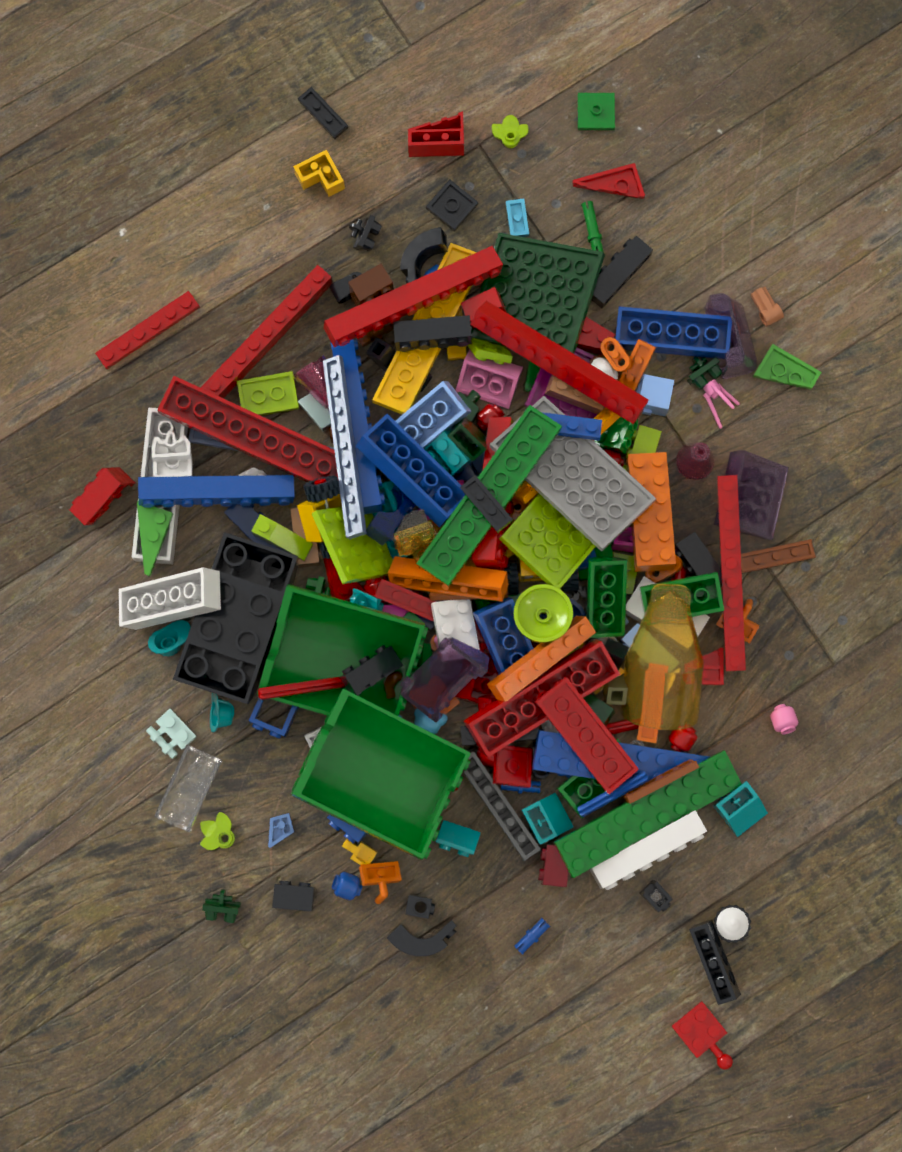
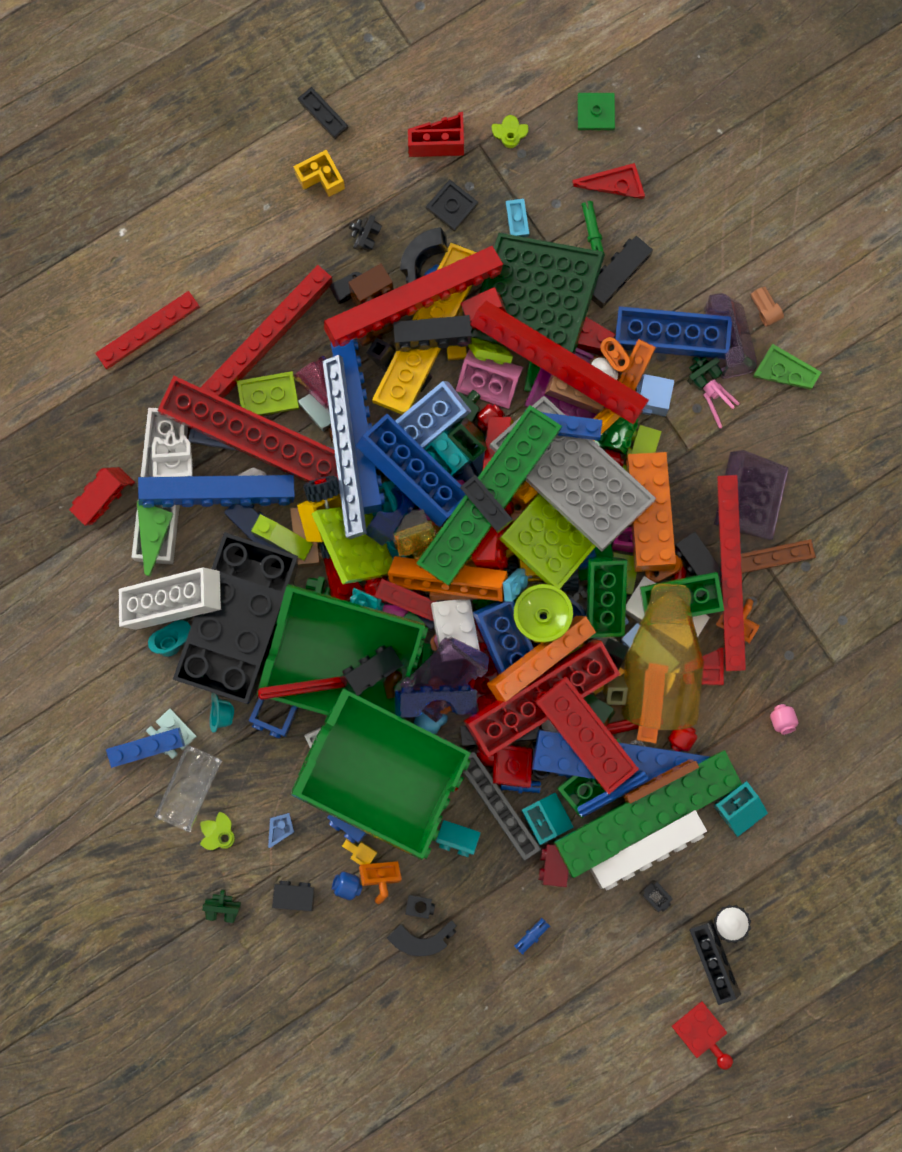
(145, 747): none -> blue plate
(412, 702): none -> clear blue arch
(514, 584): none -> medium azure plate
(695, 460): clear pink cone -> none

